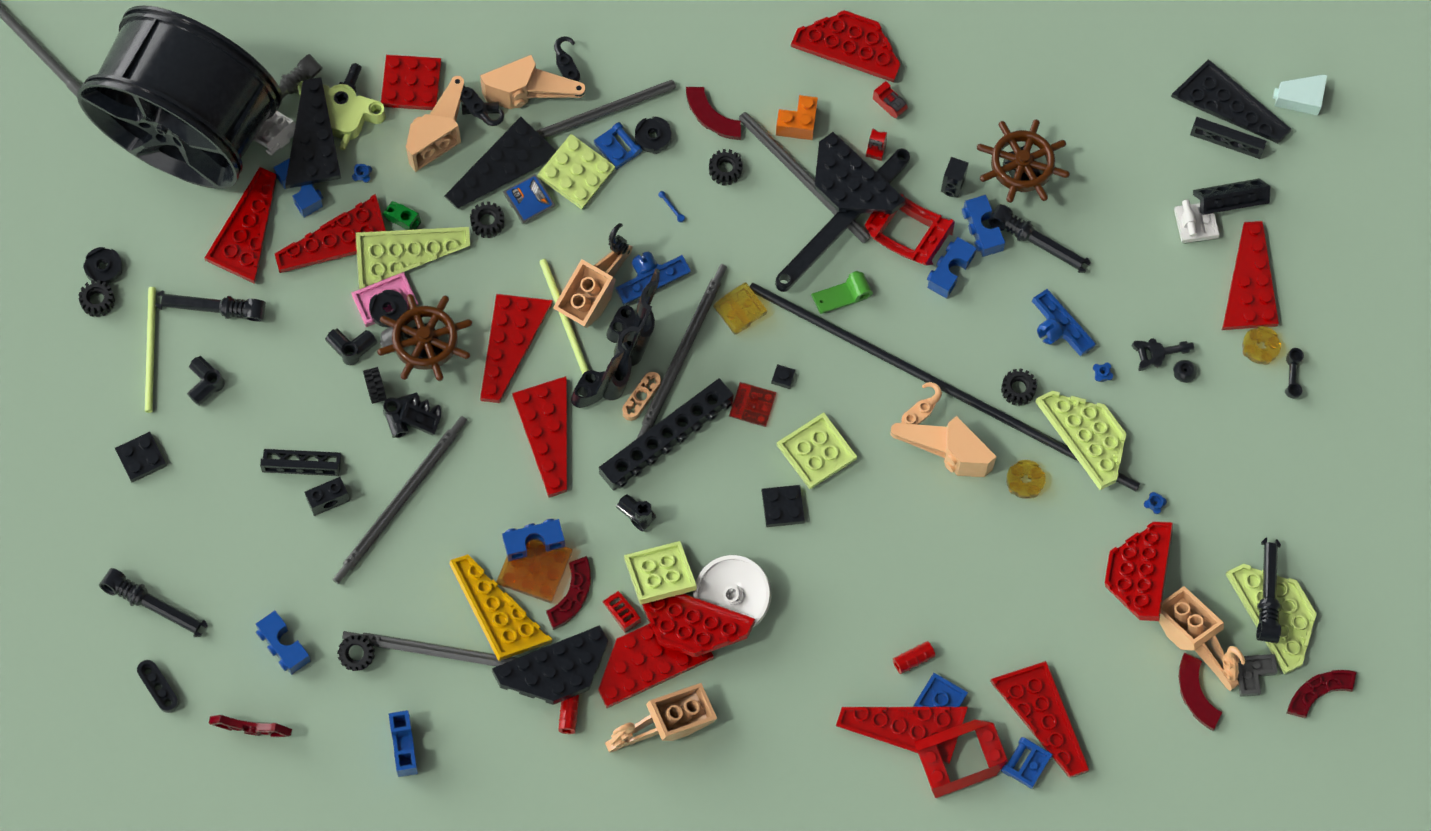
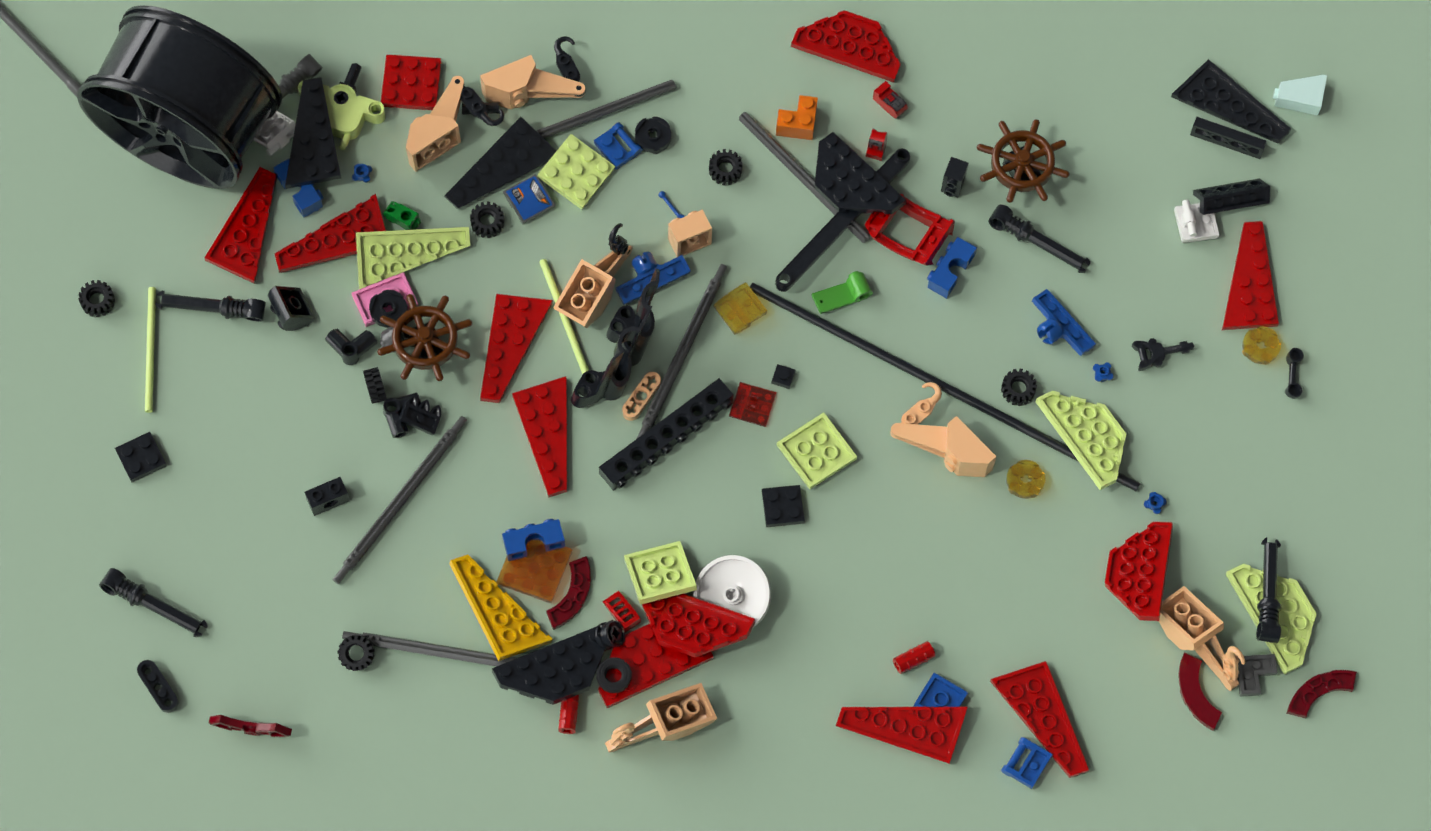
(106, 256): black plate -> none
(206, 373): black piece -> none
(290, 307): none -> black brick
(291, 656): blue arch -> none
(300, 466): black fence -> none
(403, 743): blue arch -> none
(611, 634): none -> black wheel
(614, 687): none -> black tyre
(638, 512): black piece -> none
(689, 233): none -> light nougat brick
(709, 117): dark red tile -> none
(934, 764): red wedge -> none
(987, 240): blue arch -> none
(1183, 376): black plate -> none

